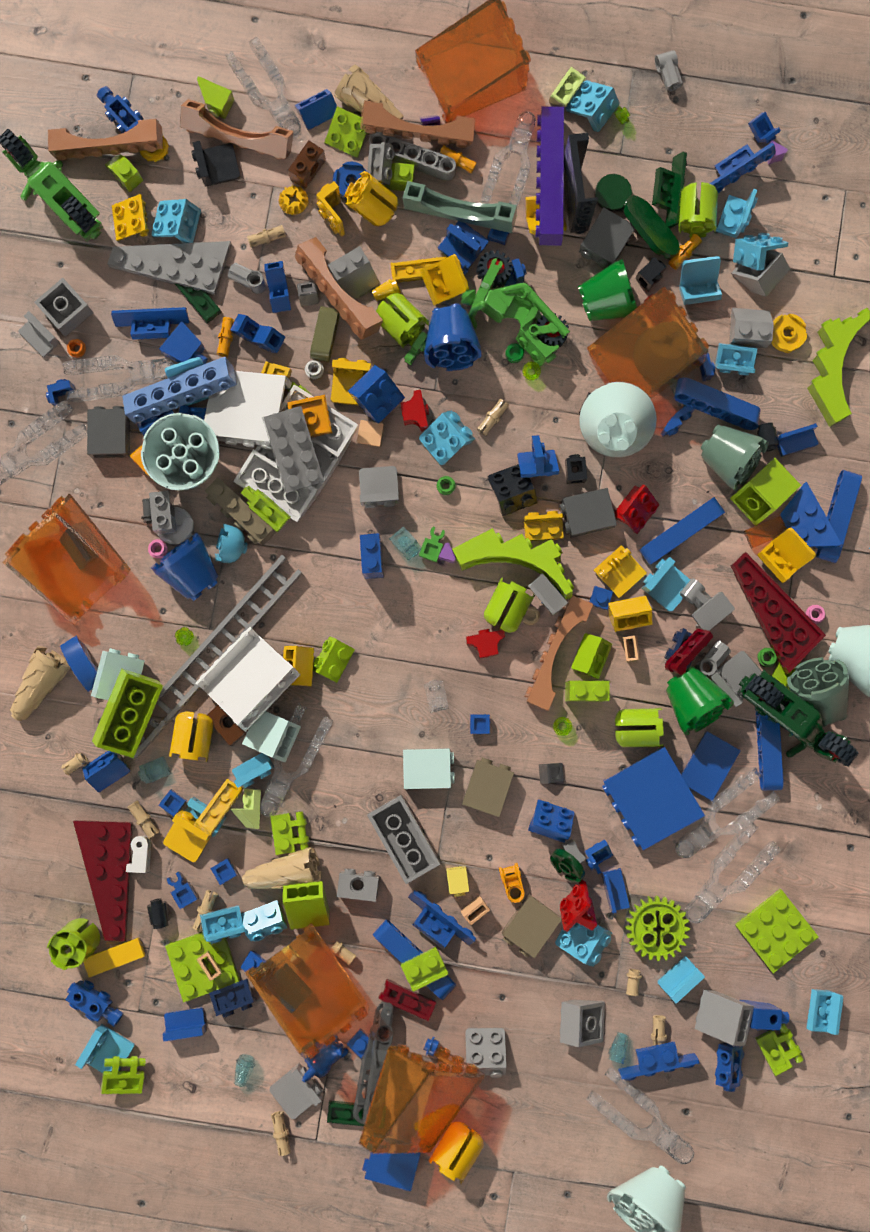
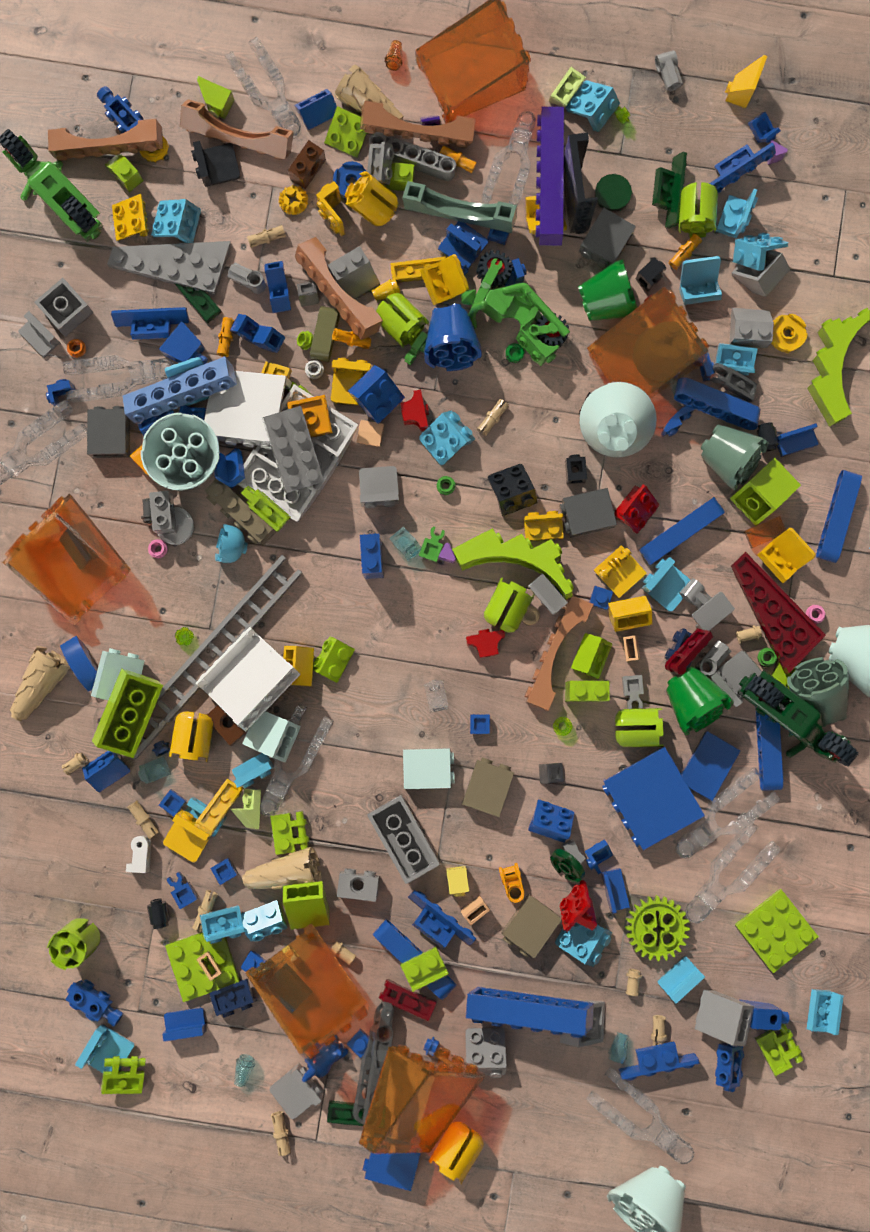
(105, 856): dark red wing -> none
(114, 957): yellow tile -> none
(161, 748): none -> dark blue plate
(188, 568): blue cone -> none
(230, 468): none -> blue panel
(305, 340): none -> lime plate
(350, 338): none -> light orange pin
(394, 56): none -> clear orange cone
(530, 1011): none -> blue brick
(531, 365): clear neon green plate -> none
(539, 461): blue bracket -> none
(633, 688): none -> light grey plate
(651, 227): dark green tile -> none
(734, 382): none -> dark grey hinge
(745, 83): none -> yellow slope
(749, 634): none -> tan pin
(809, 520): blue wing -> none

